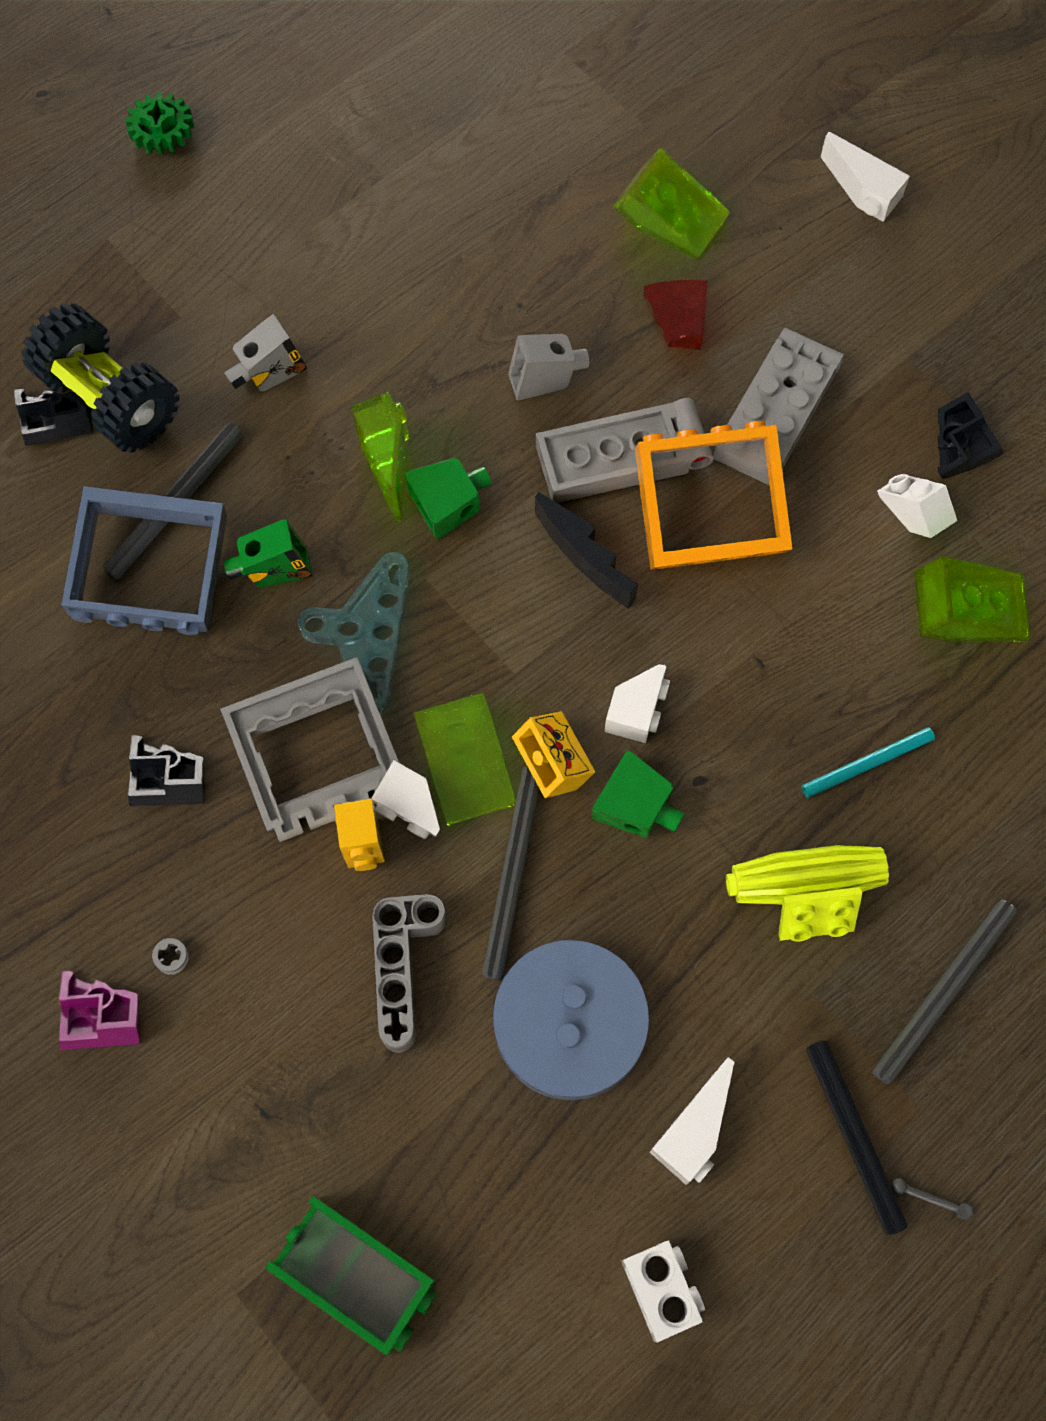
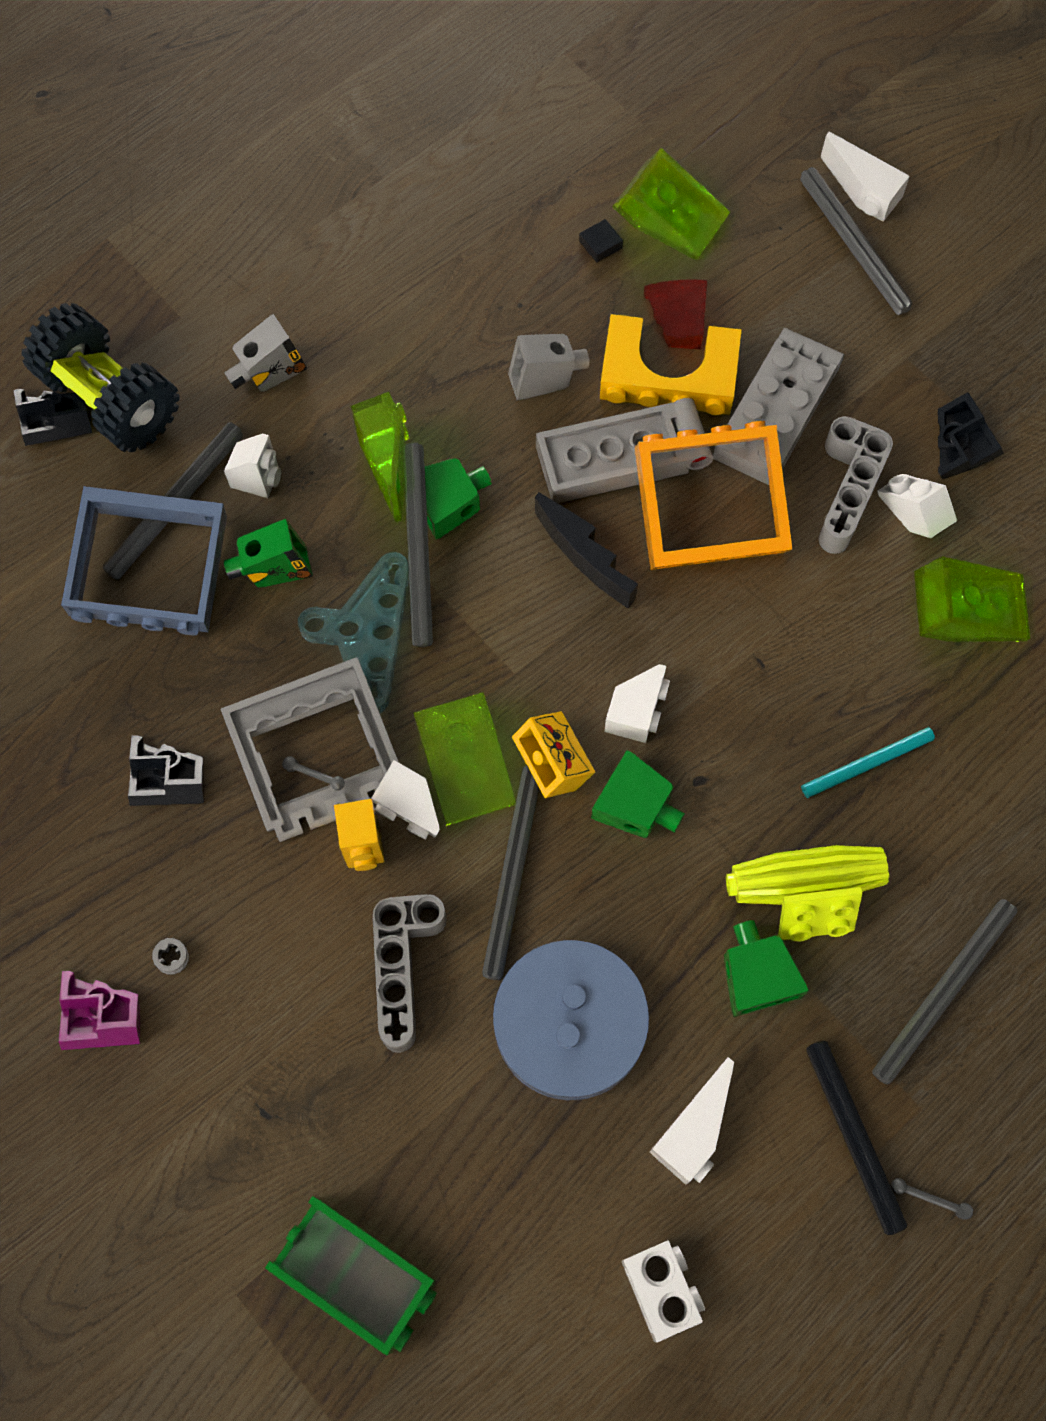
(159, 123): green gear -> none
(253, 466): none -> white slope
(291, 765): none -> dark grey hinge
(417, 545): none -> dark grey axle
(601, 240): none -> black tile
(630, 381): none -> yellow arch
(760, 972): none -> green torso
(856, 241): none -> dark grey axle
(862, 462): none -> light grey beam

